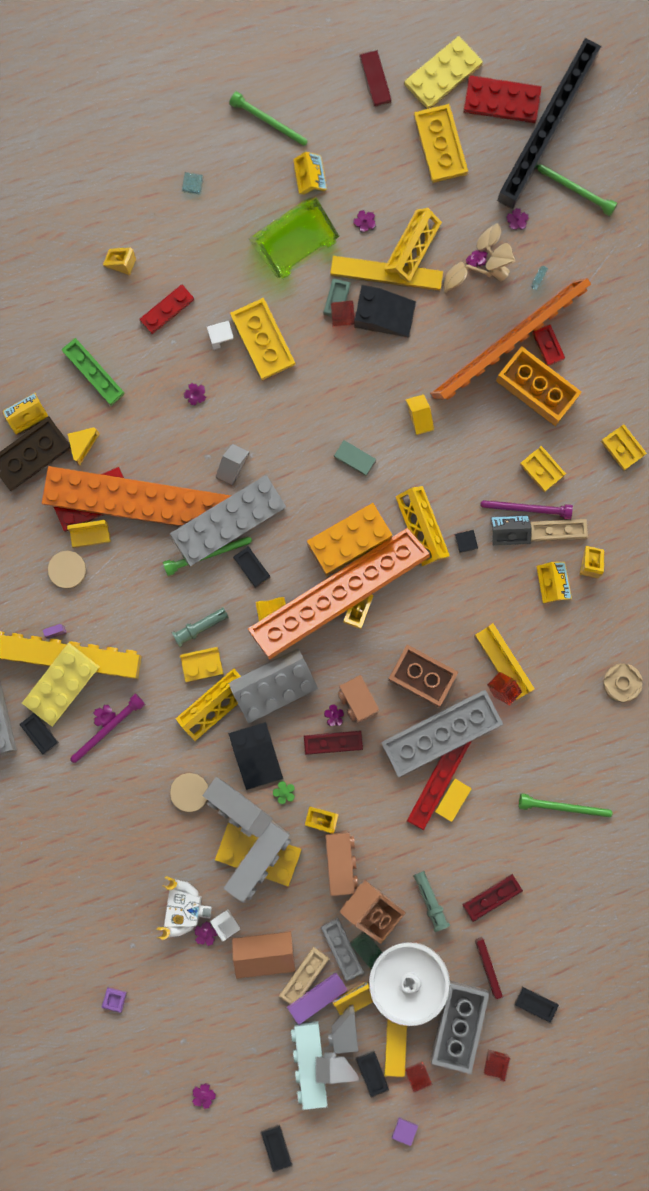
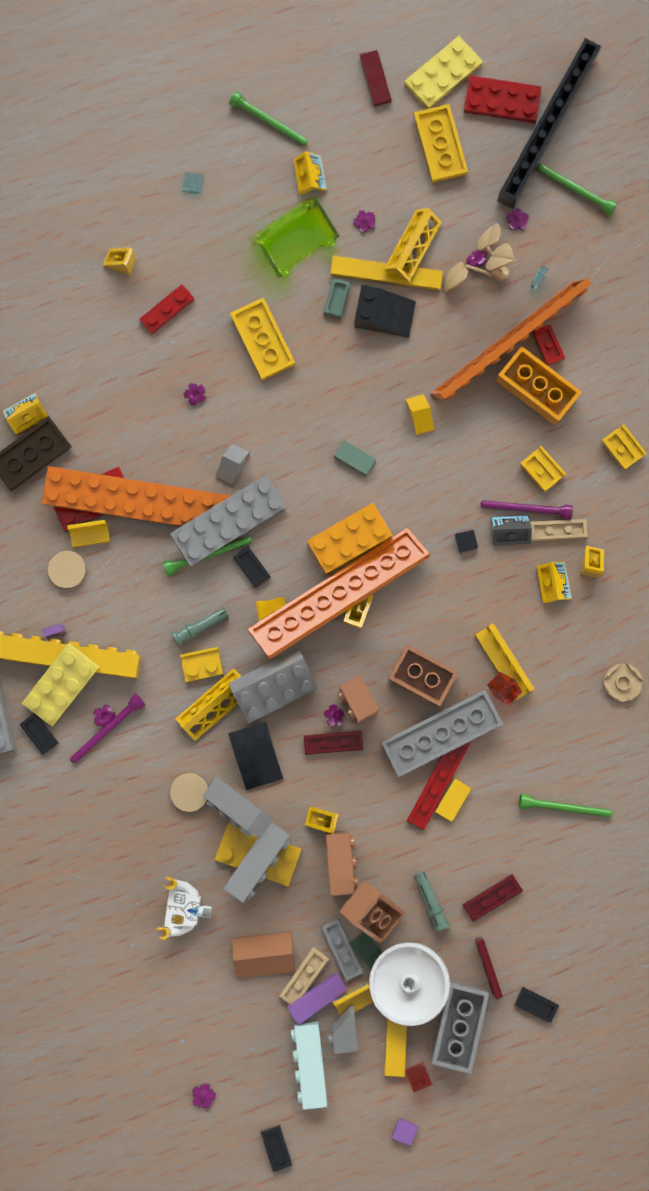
(82, 442): yellow slope -> none
(93, 371): bright green plate -> none
(114, 999): medium lavender tile -> none
(205, 934): magenta plant -> none
(219, 333): white panel -> none
(225, 925): white panel -> none
(284, 792): bright green plant -> none
(334, 1069): light grey slope -> none
(342, 313): clear red panel -> none
(372, 1074): black tile -> none
(425, 523): yellow fence -> none
(497, 1064): clear red panel -> none

